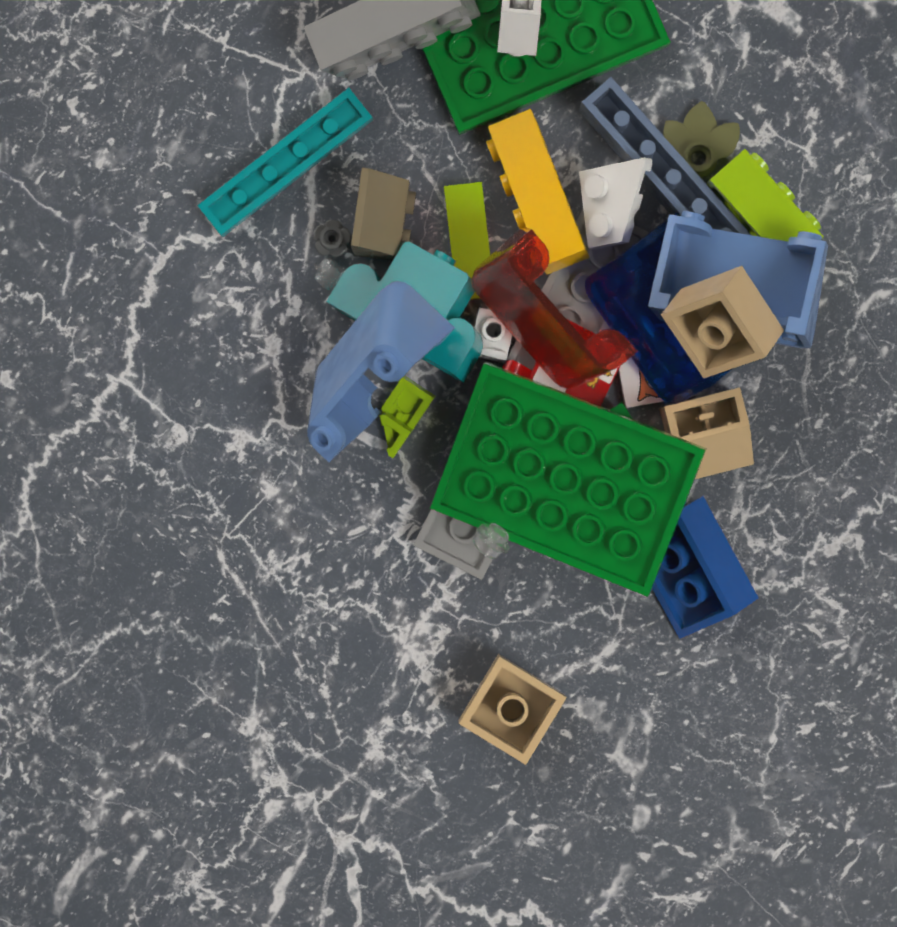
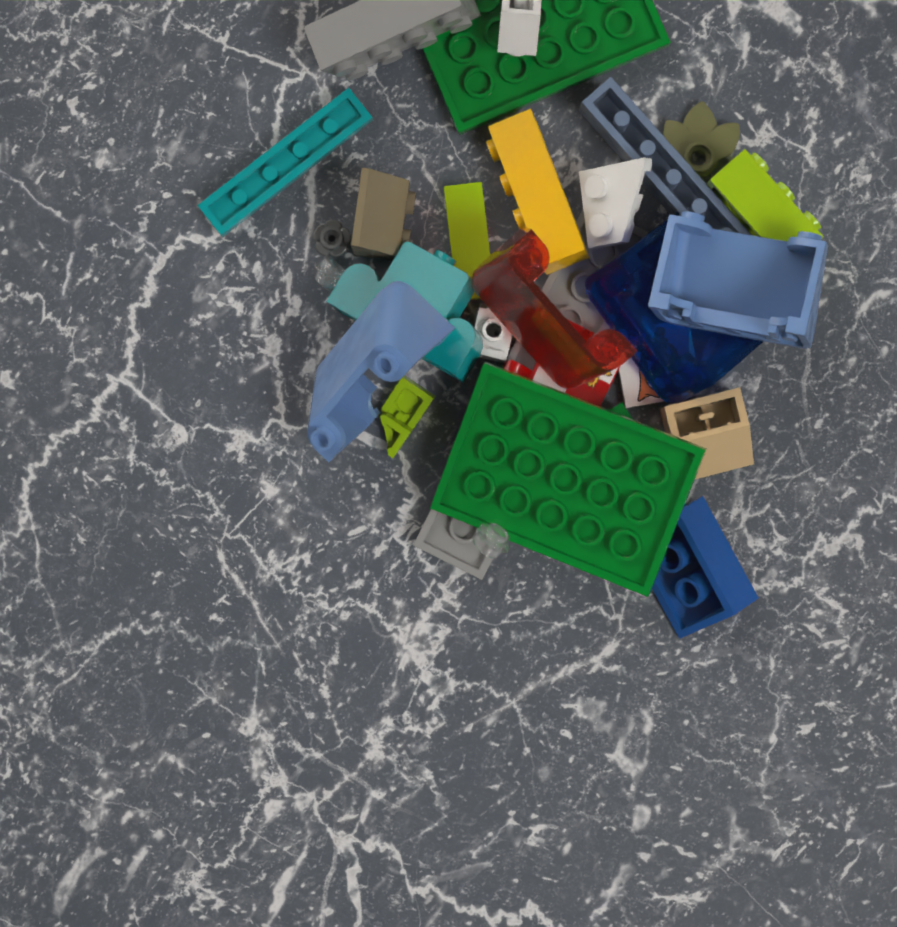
(512, 709): tan brick -> none
(722, 322): tan brick -> none

